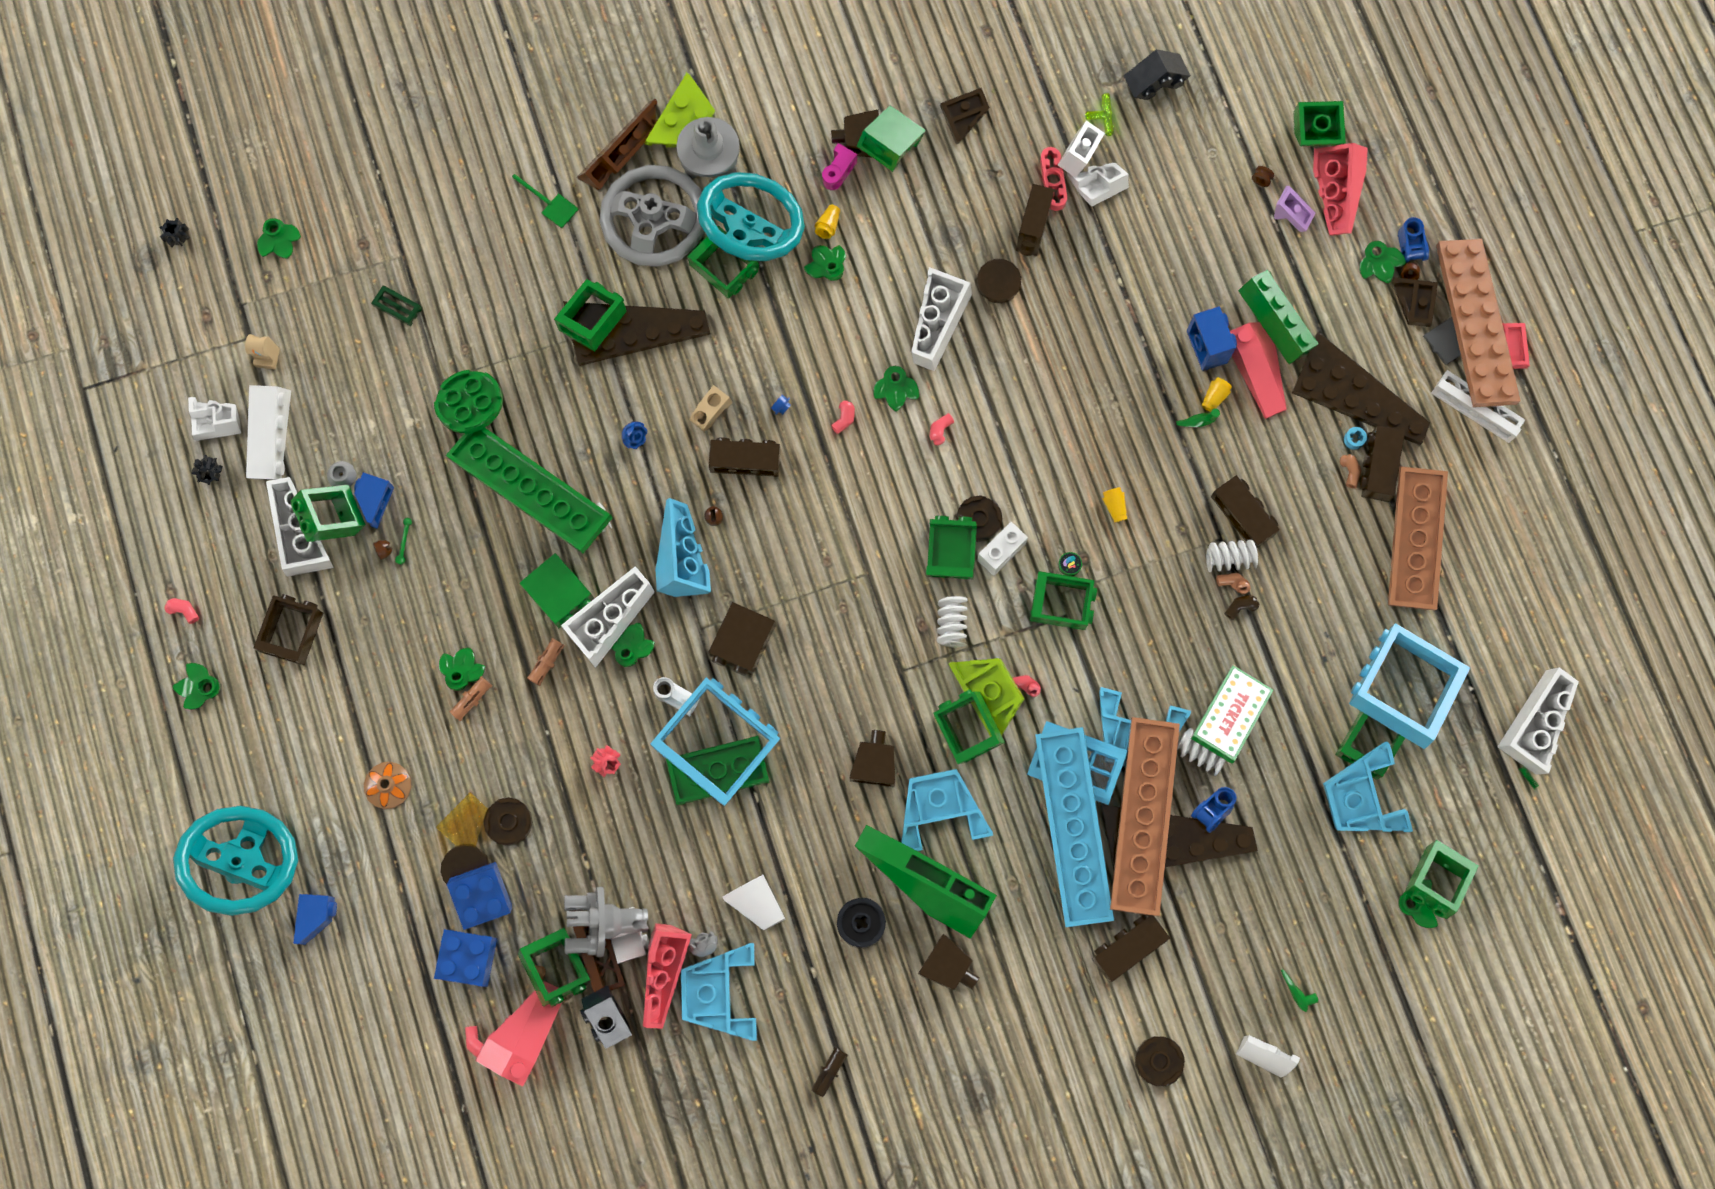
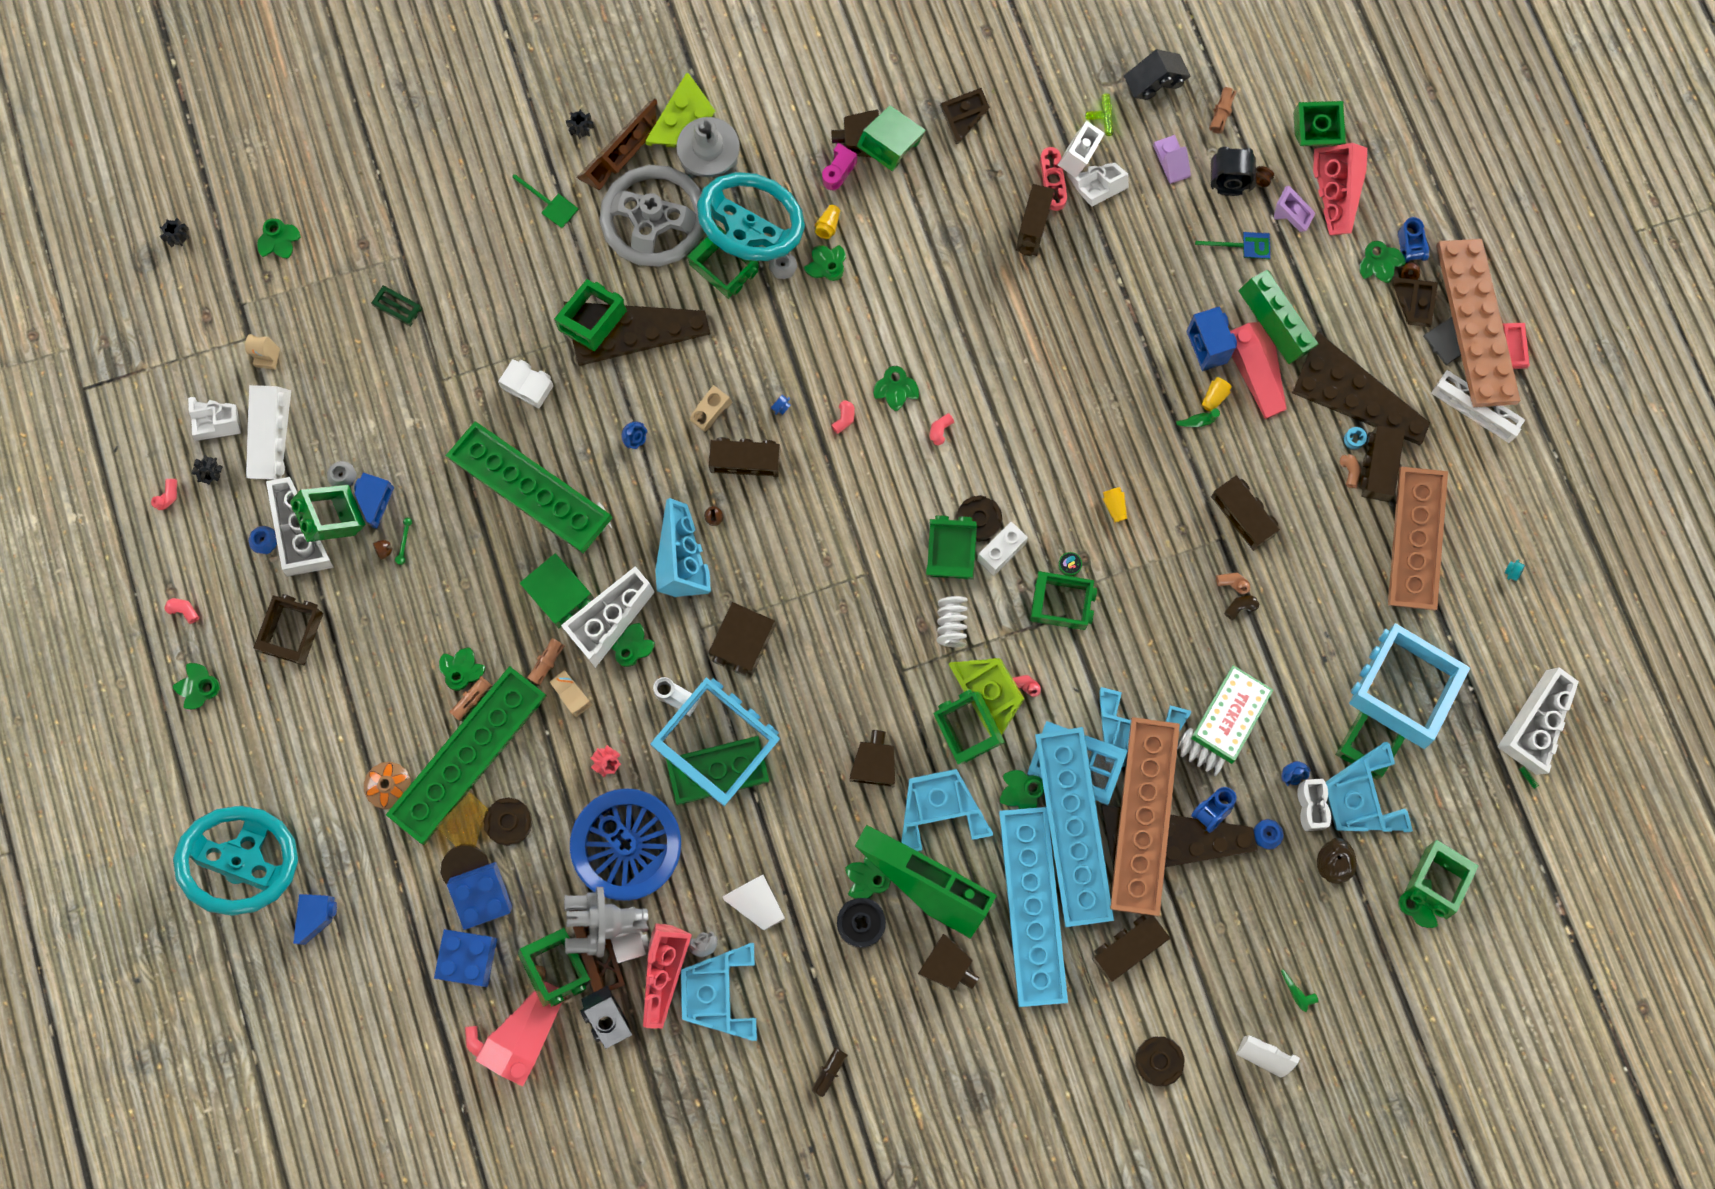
(166, 499): none -> coral arm
(265, 546): none -> blue plate
(466, 755): none -> green plate
(468, 401): green tile -> none
(525, 383): none -> white brick
(570, 694): none -> tan leg
(580, 124): none -> black gear
(655, 873): none -> blue piece
(783, 271): none -> light grey plate
(863, 877): none -> green plate
(940, 312): white wedge -> none
(999, 280): dark brown tile -> none
(1017, 791): none -> green plate
(1033, 907): none -> medium azure plate
(1173, 159): none -> lavender slope
(1222, 110): none -> nougat pin
(1231, 554): white piece -> none
(1233, 171): none -> black brick
(1254, 245): none -> piece
(1261, 837): none -> blue plate
(1294, 773): none -> blue plate
(1313, 798): none -> white brick
(1333, 867): none -> dark brown hair
(1514, 570): none -> teal plate

